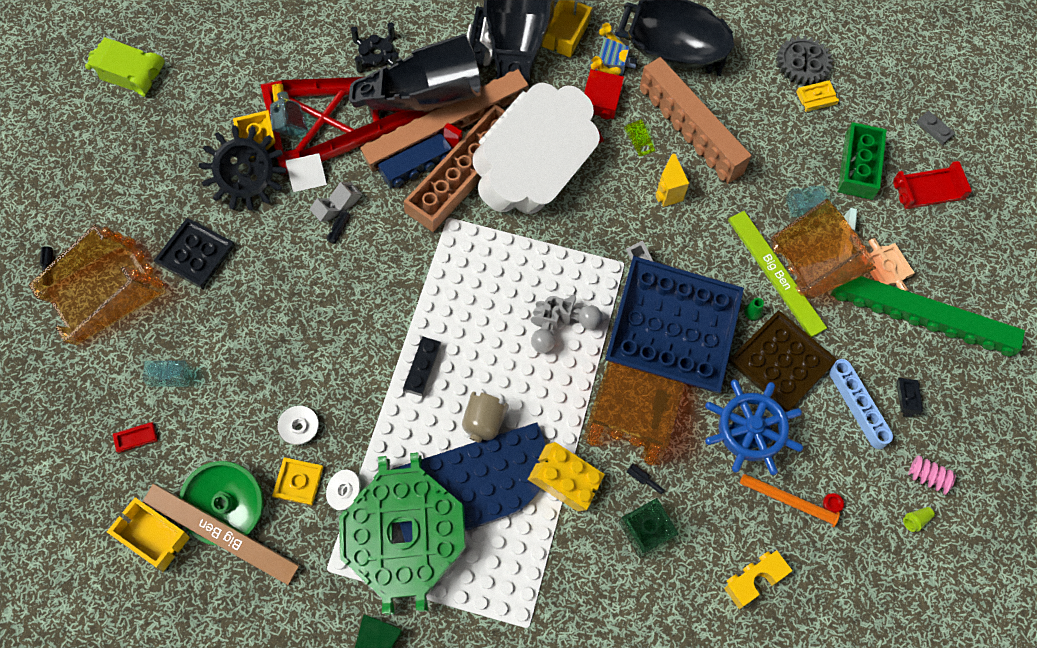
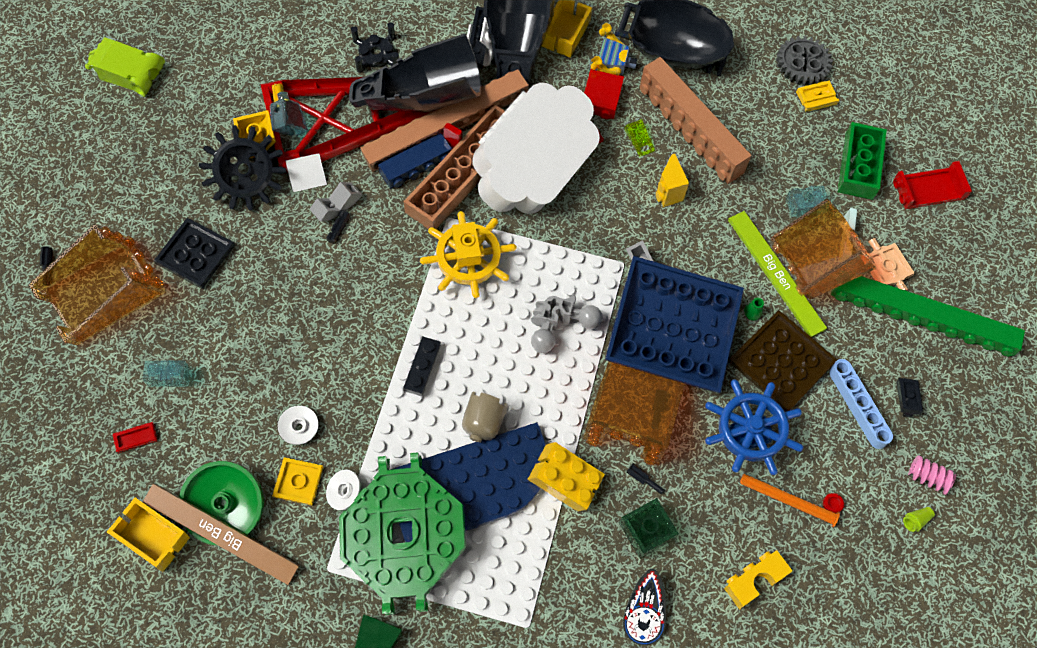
(467, 241): none -> yellow piece
(646, 610): none -> shield
(935, 127): dark grey plate -> none

